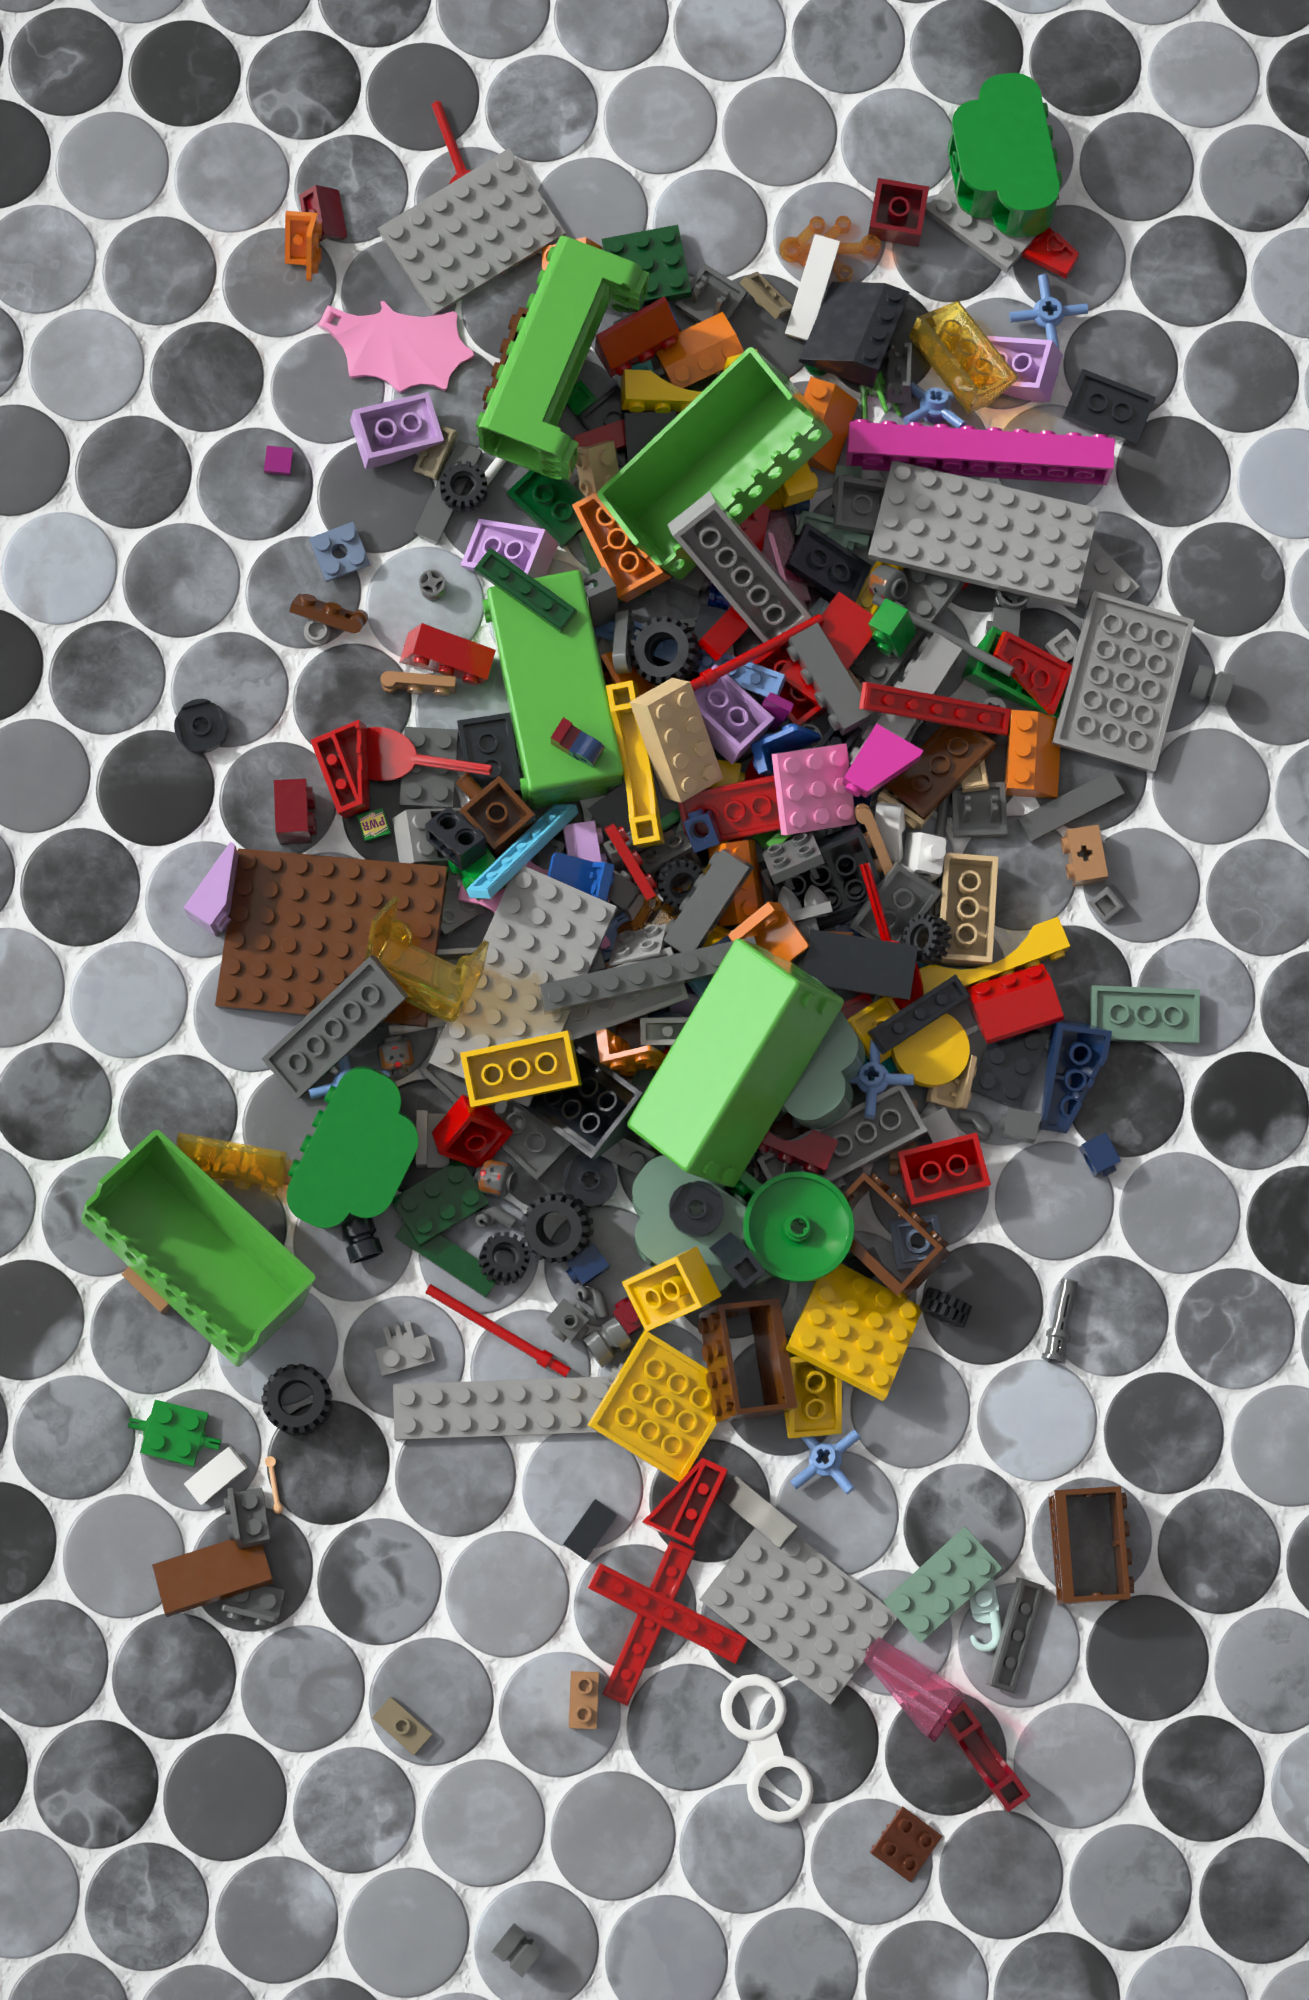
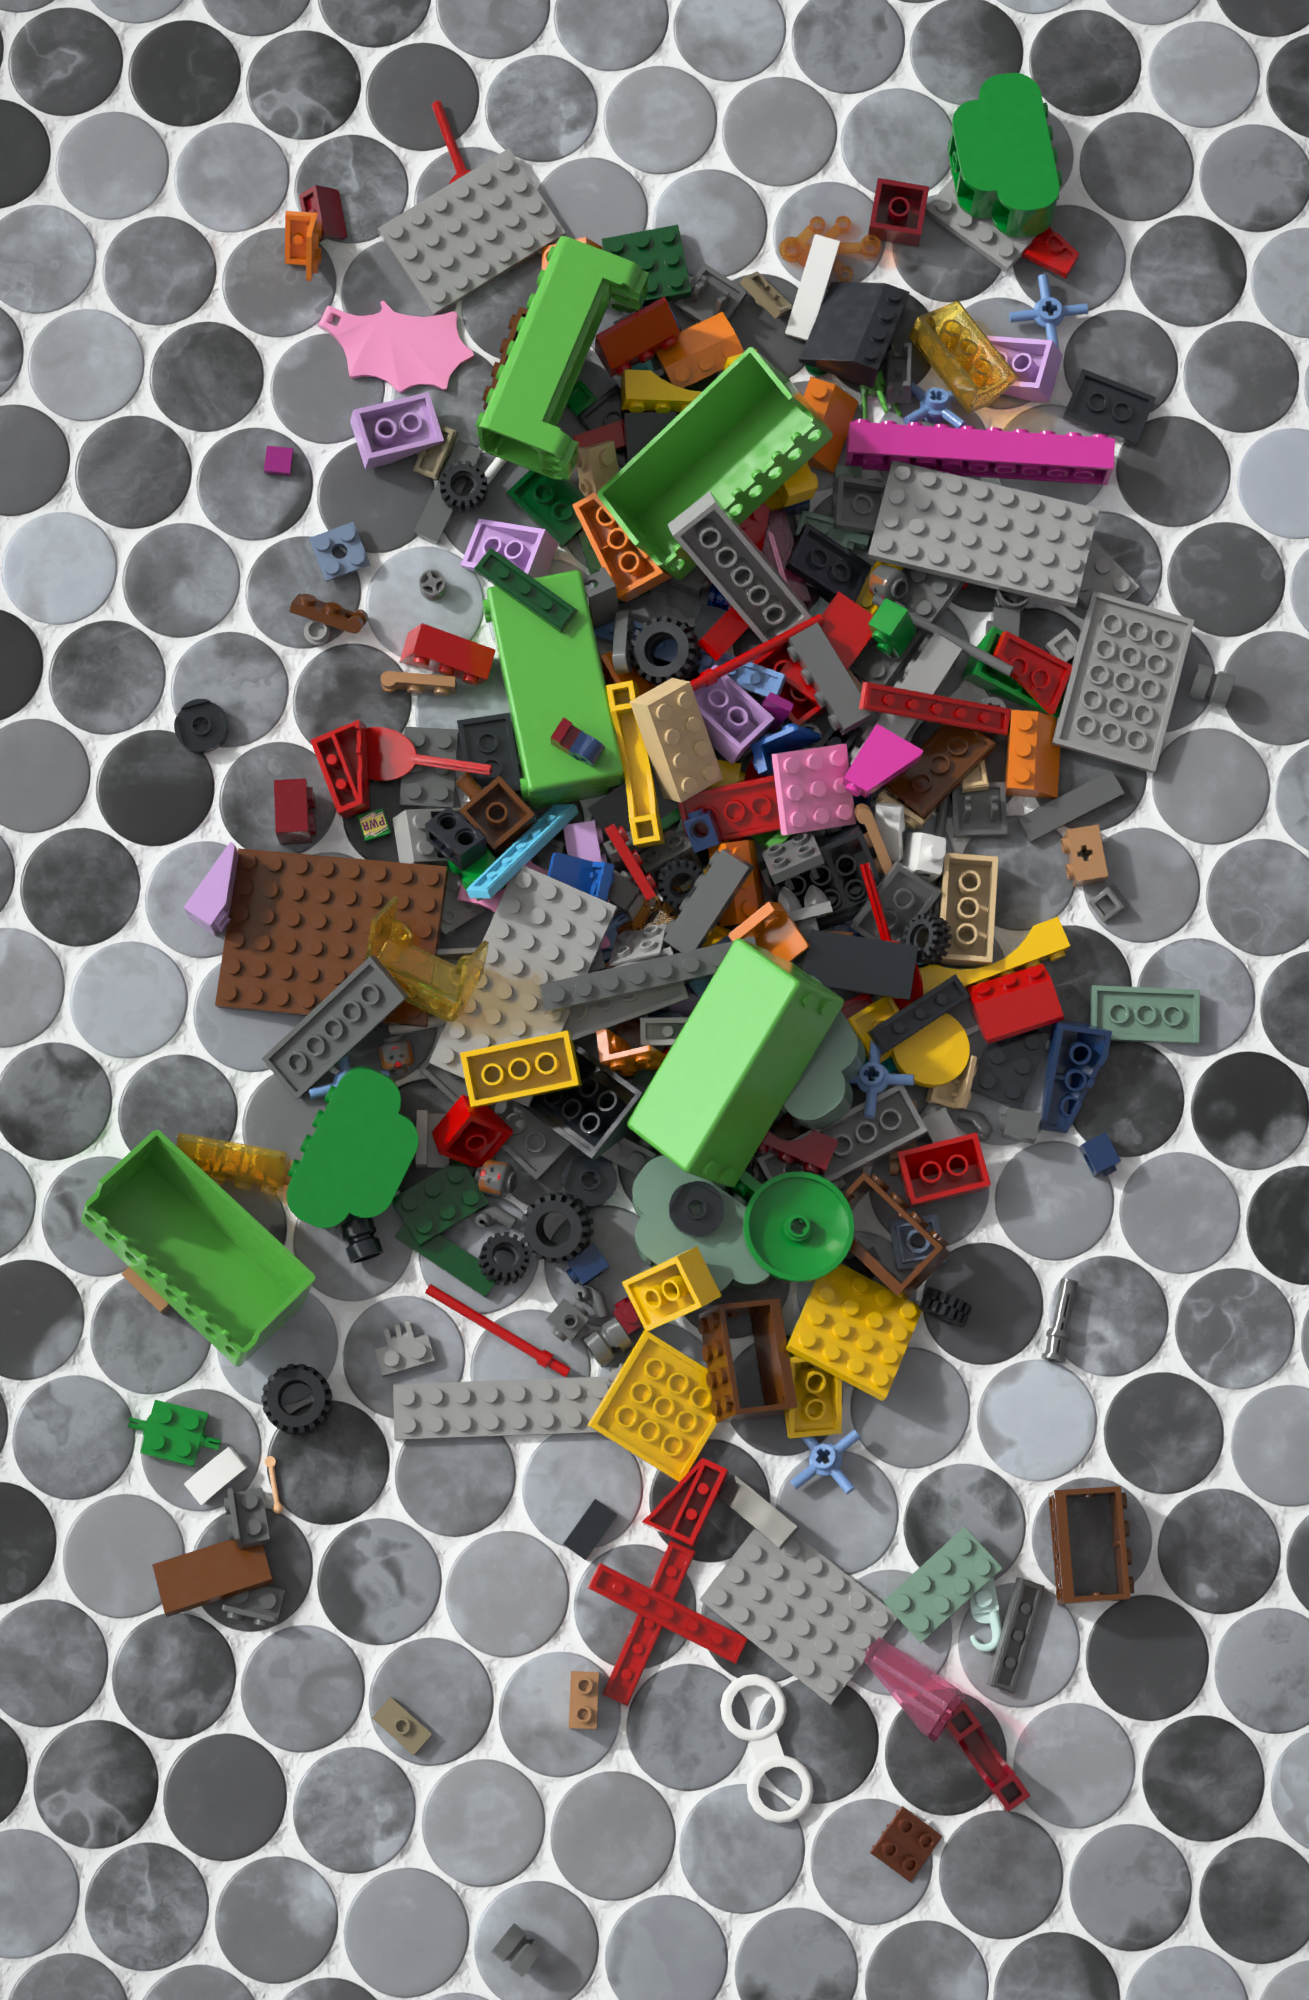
(737, 1261): black slope -> none

